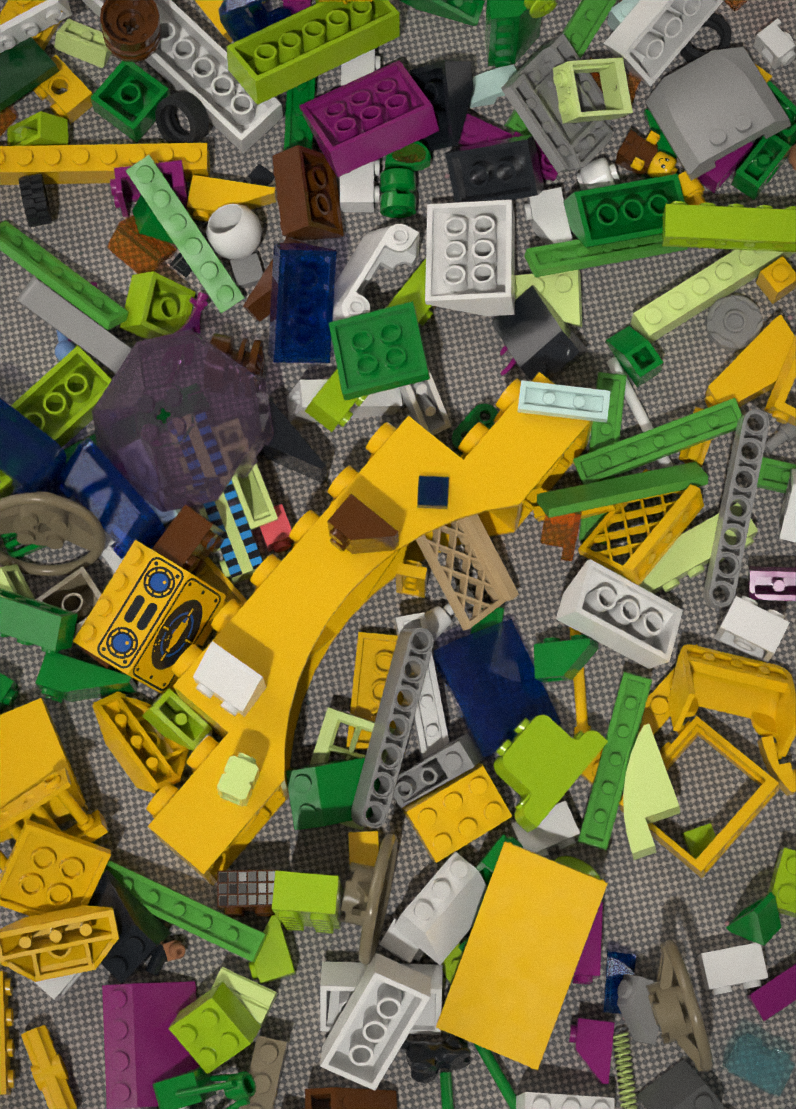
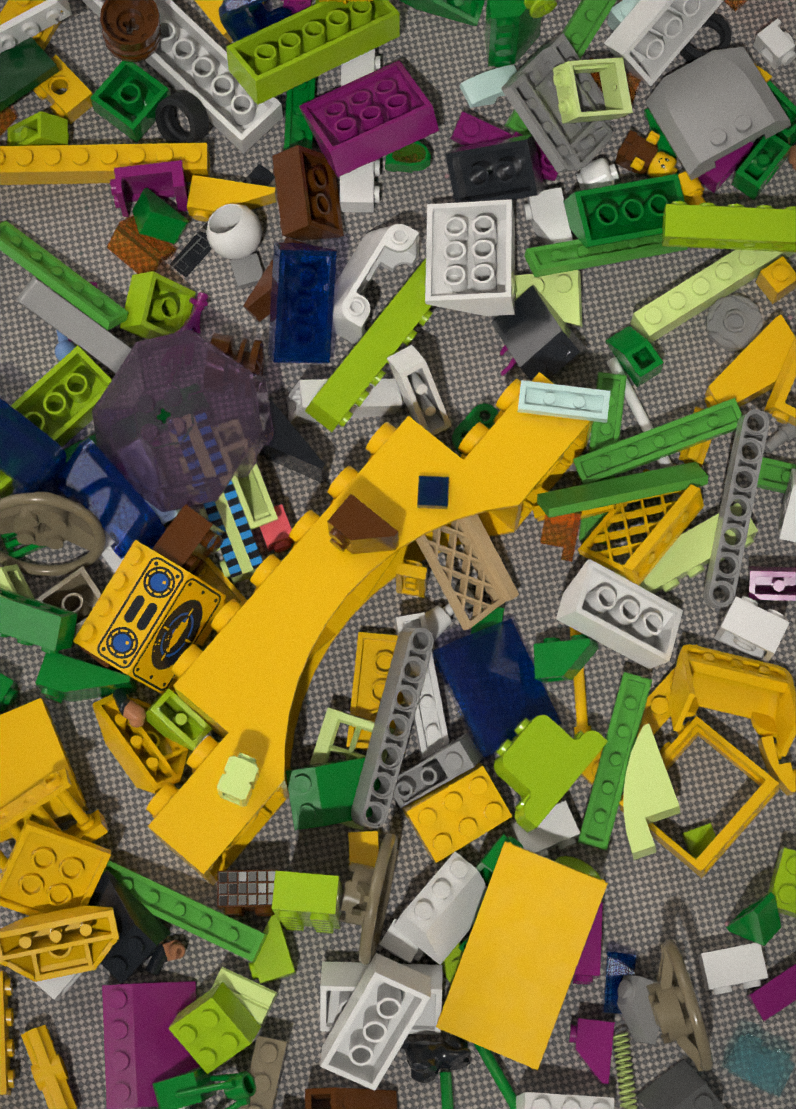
(35, 200): black tyre -> none
(82, 43): yellowish green slope -> none
(129, 708): none -> arm
(185, 233): bright green plate -> none
(228, 680): white slope -> none
(379, 351): green plate -> none
(398, 191): green wheel -> none
(449, 90): black slope -> none

